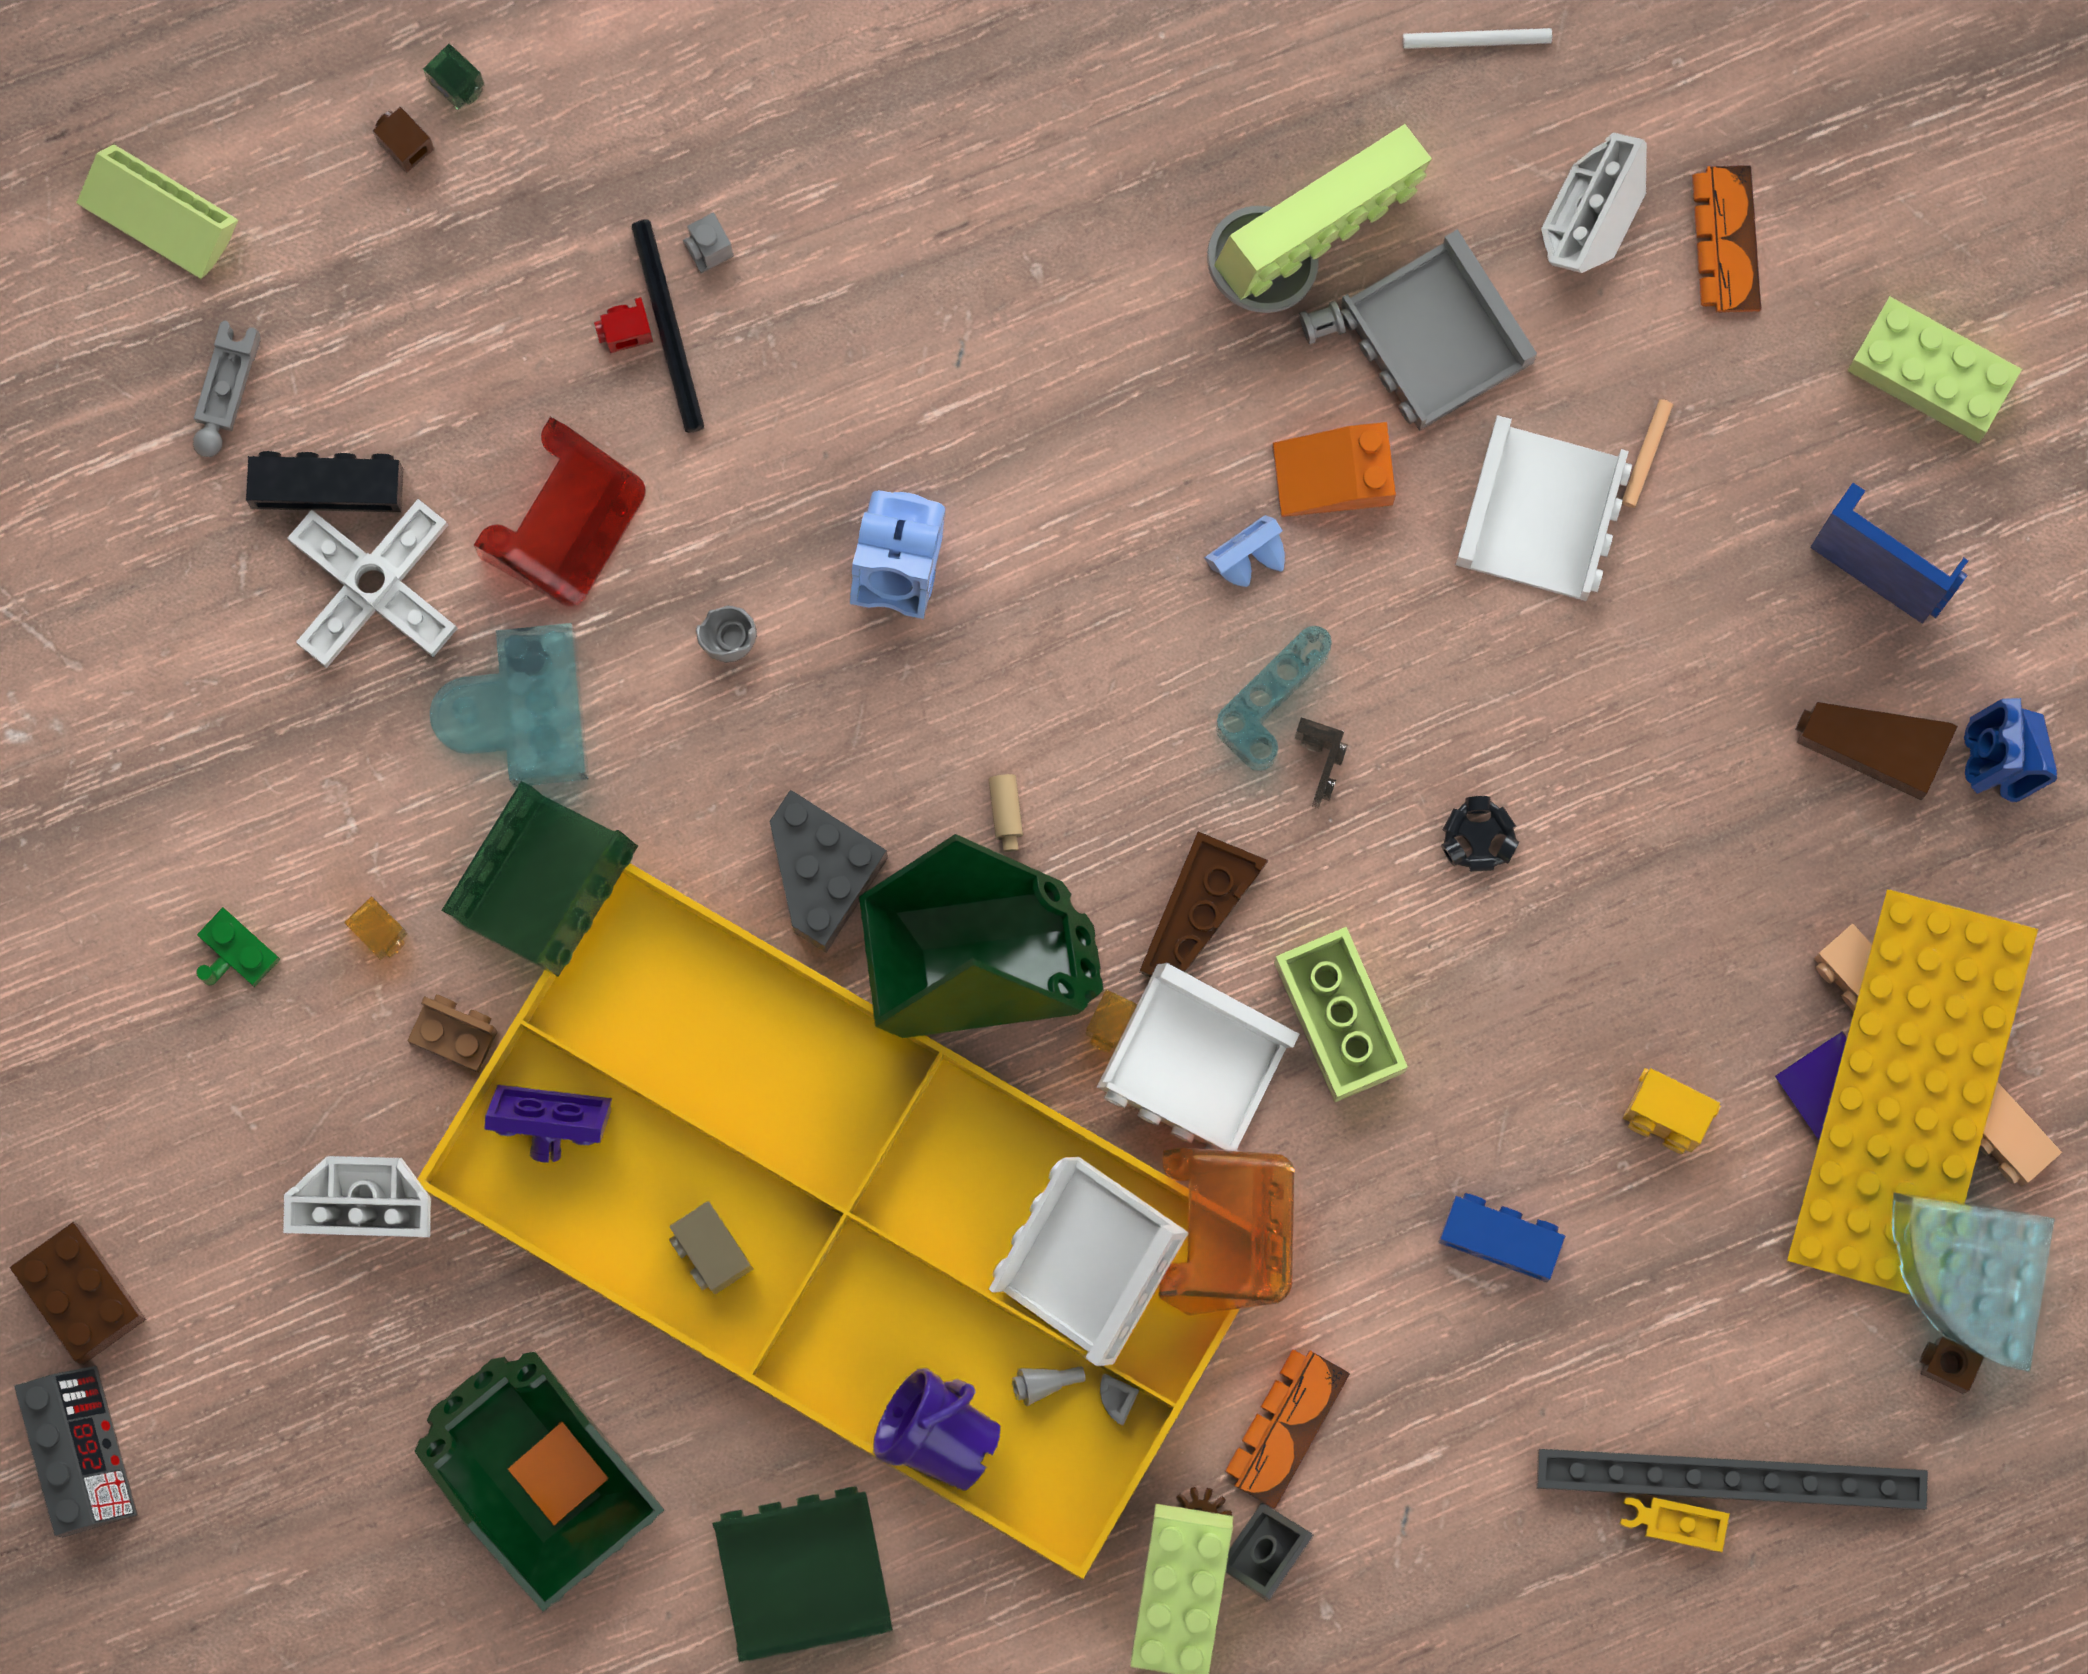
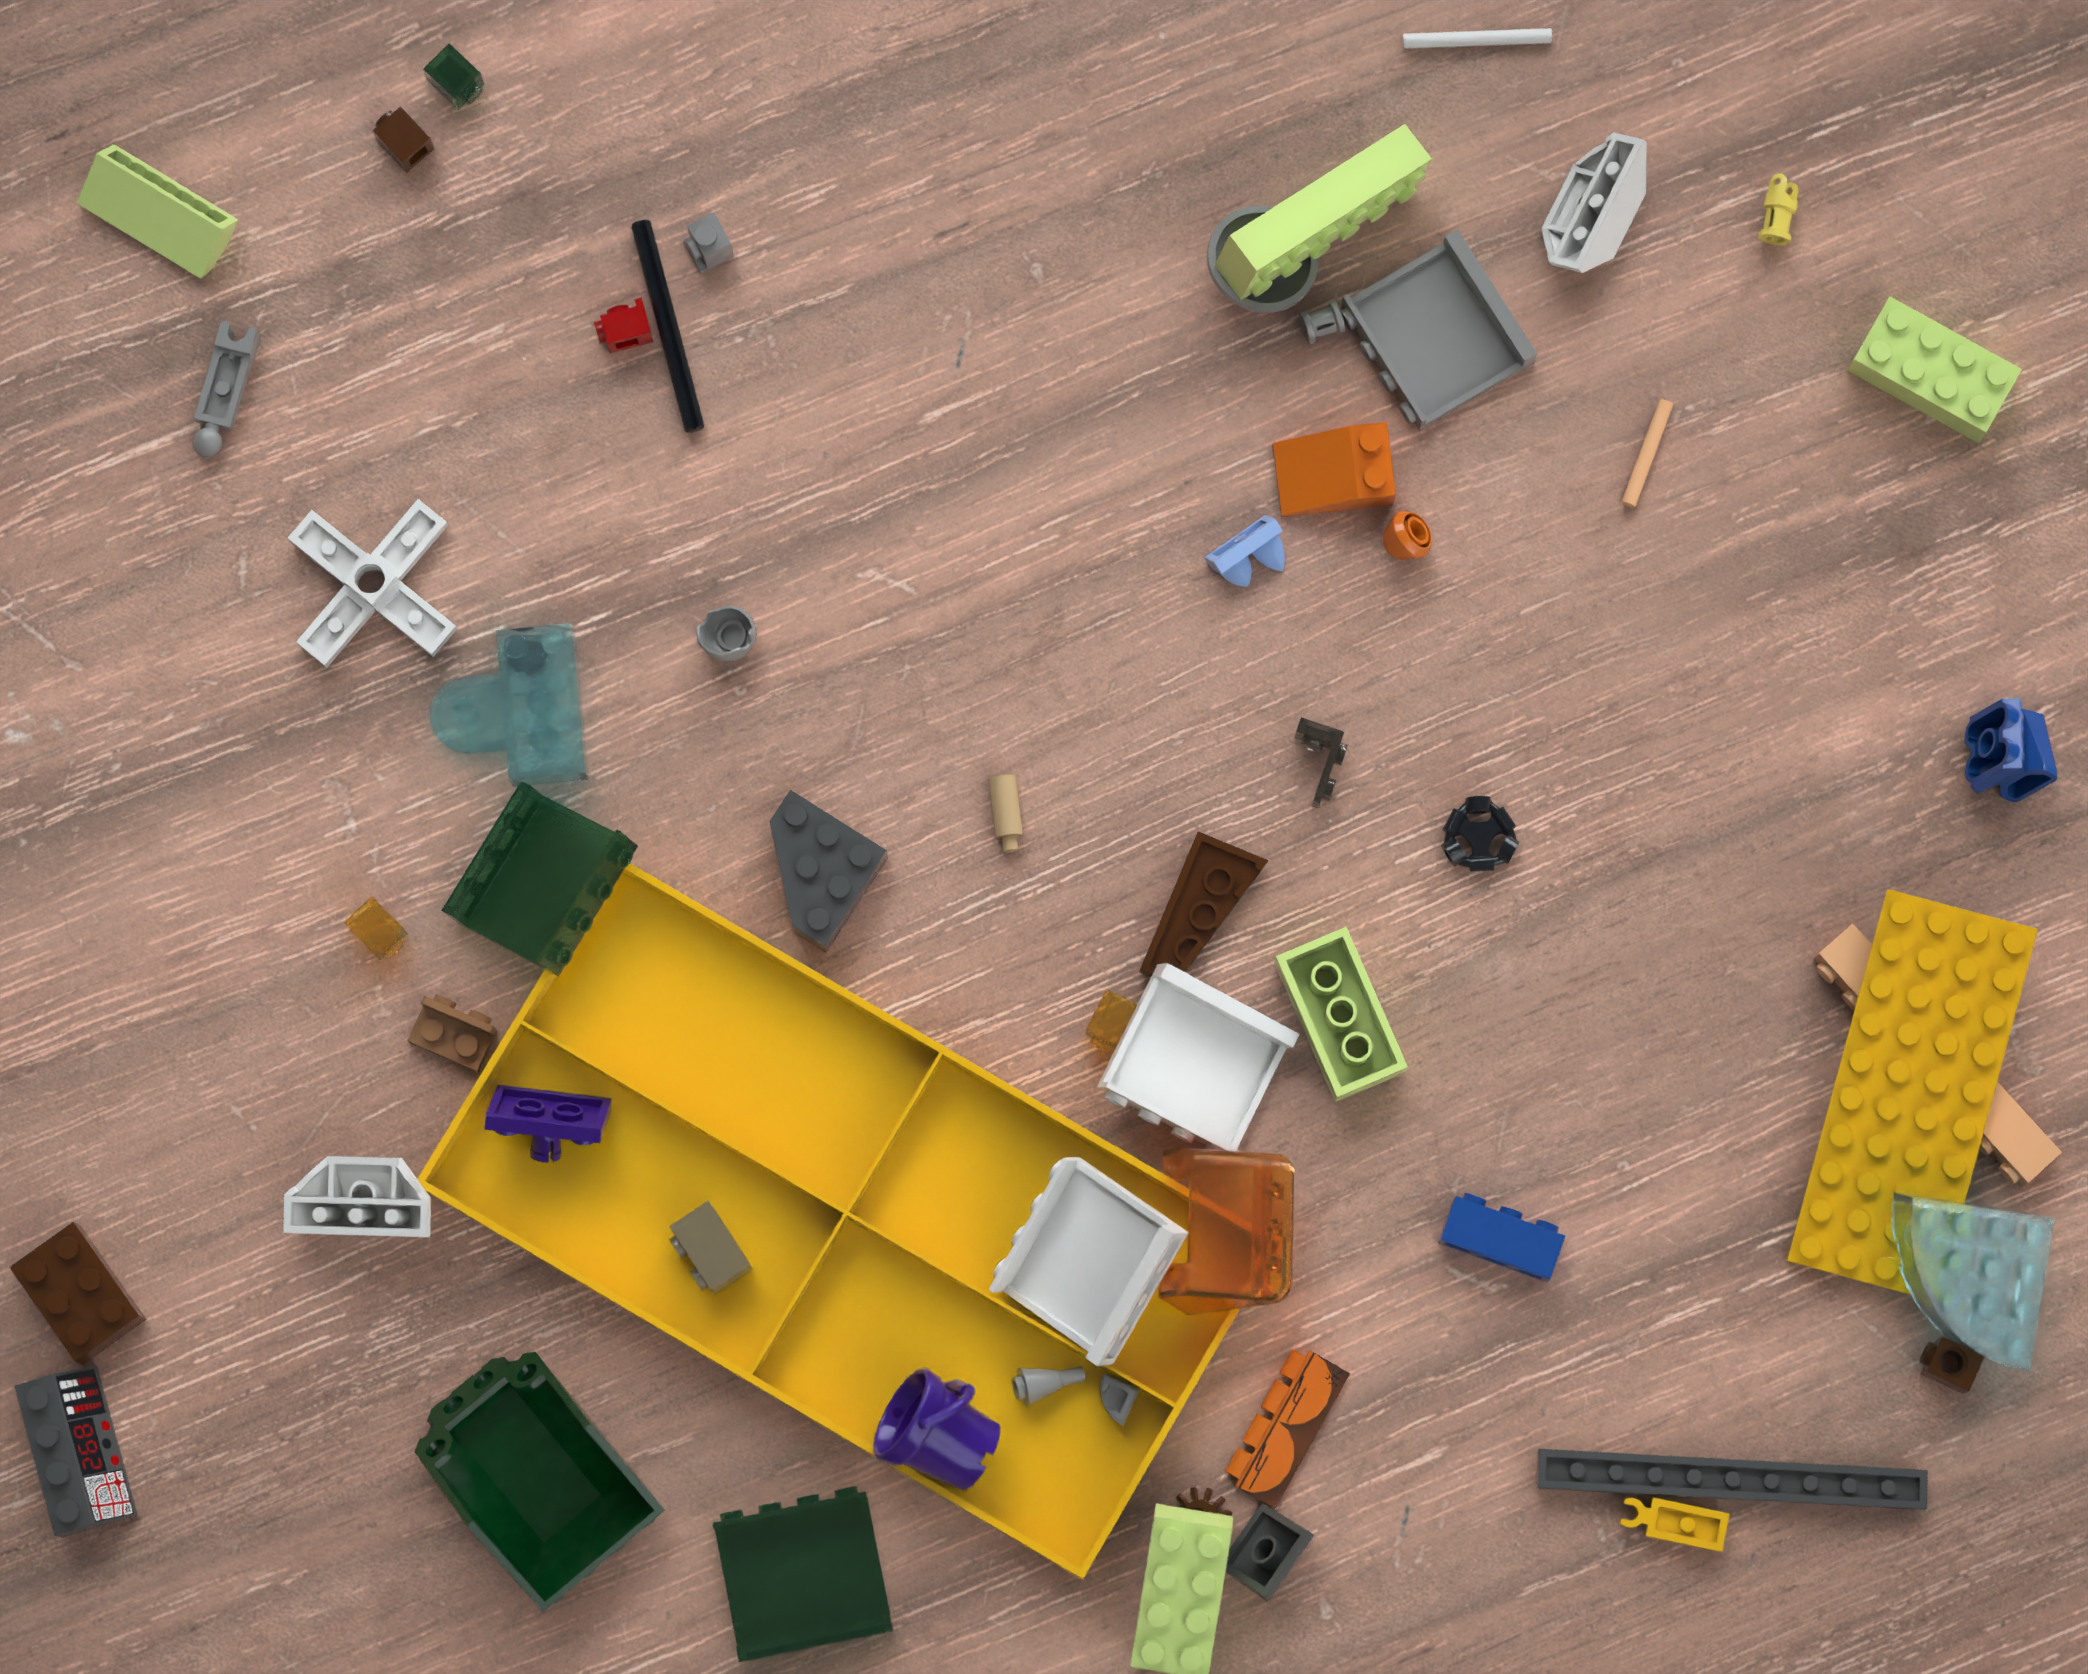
(236, 949): green plate -> none
(324, 483): black brick -> none
(558, 1473): orange sticker -> none
(570, 522): clear red windscreen -> none
(897, 553): light blue piece -> none
(974, 944): dark green windscreen -> none
(1278, 690): clear light blue beam -> none
(1407, 536): none -> orange cone
(1543, 511): white panel -> none
(1670, 1111): yellow brick -> none
(1733, 244): orange windscreen -> none
(1779, 211): none -> light yellow piece
(1812, 1080): dark purple slope -> none
(1879, 744): reddish brown slope -> none
(1885, 562): blue panel -> none

